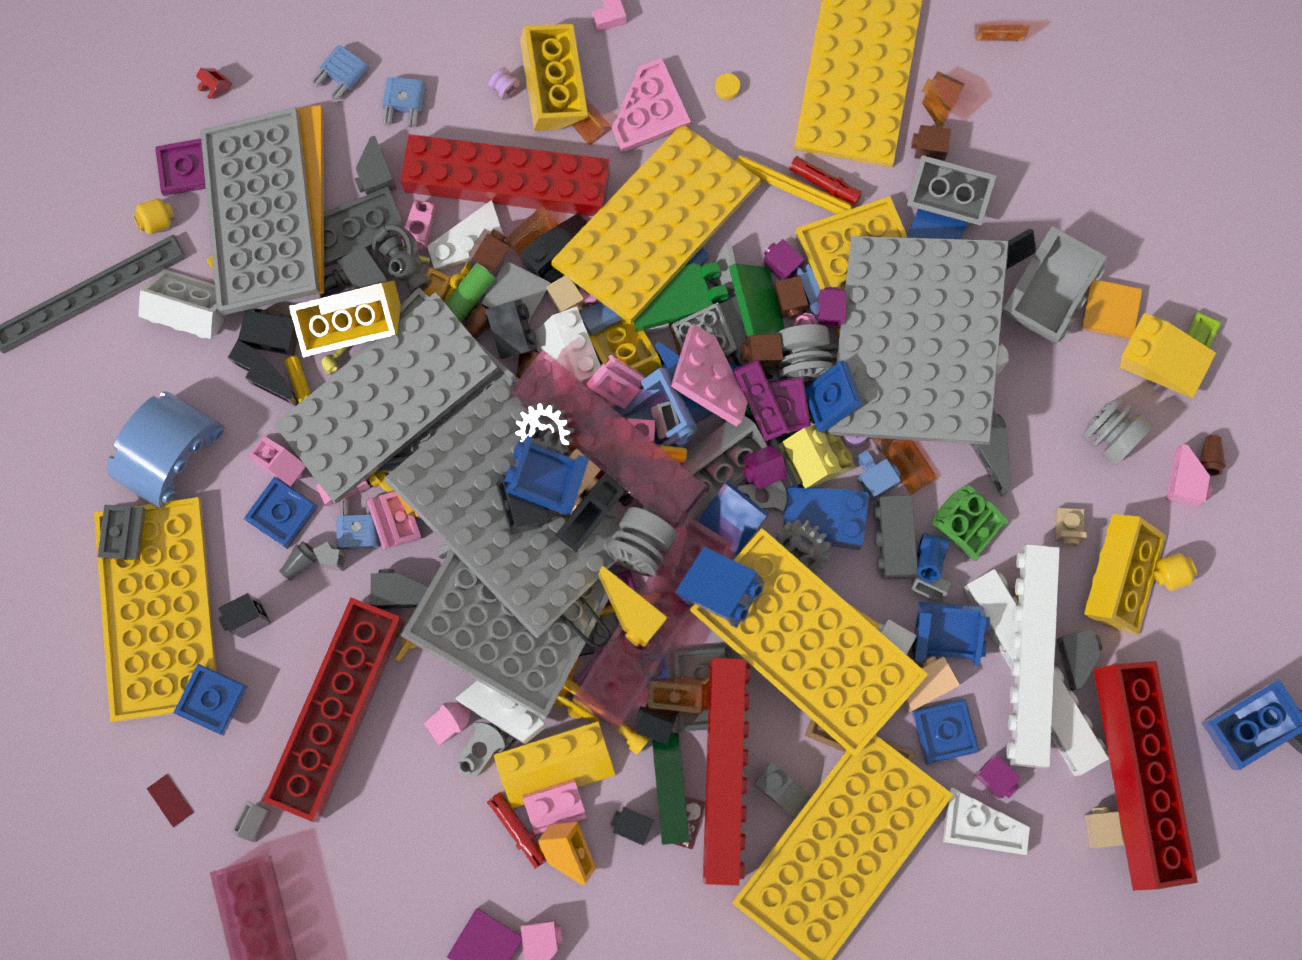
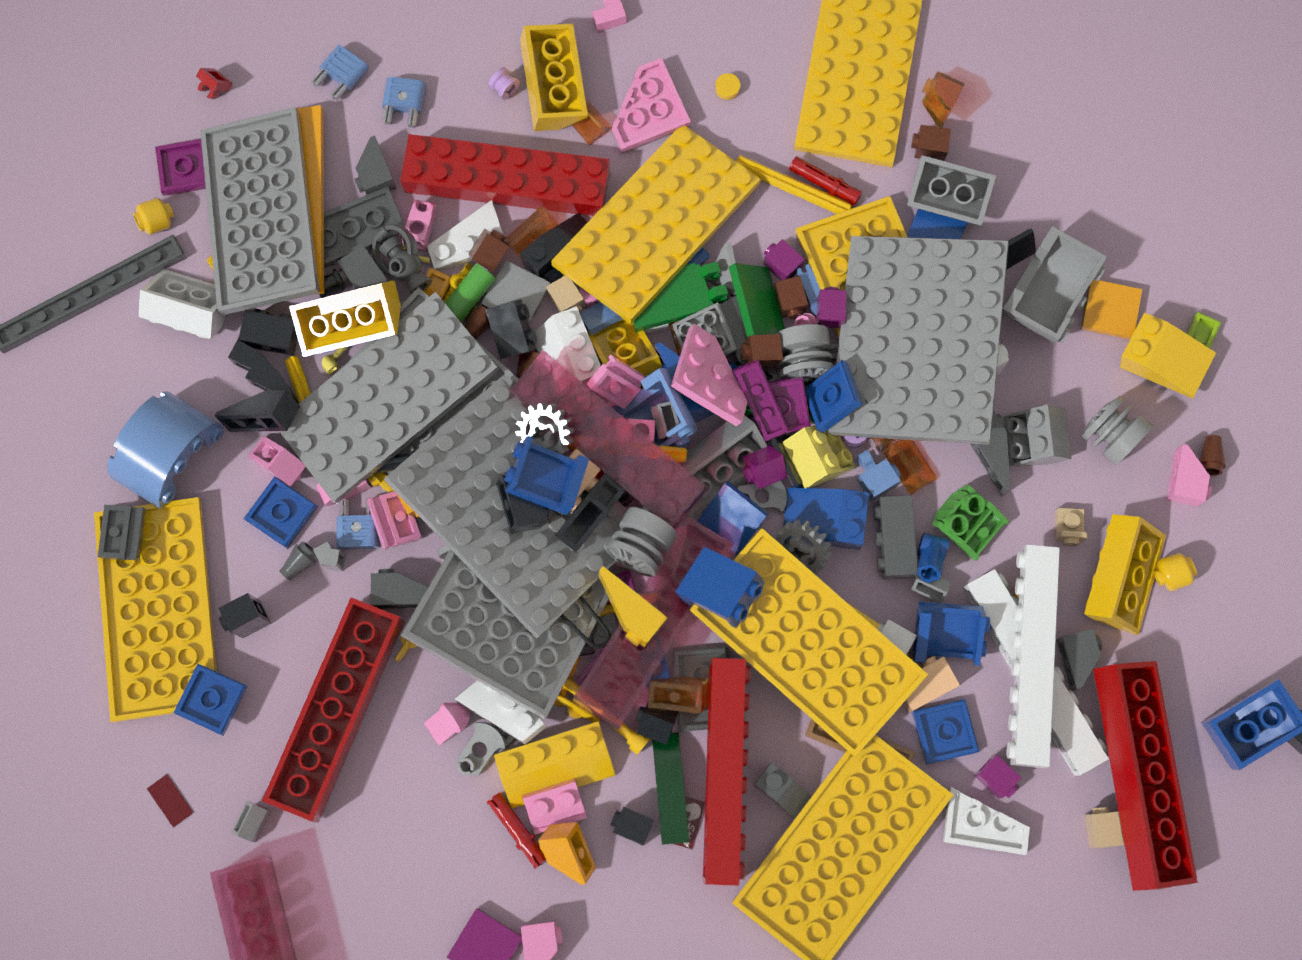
(262, 412): none -> black slope
(1001, 31): clear orange slope -> none
(1037, 436): none -> light grey slope

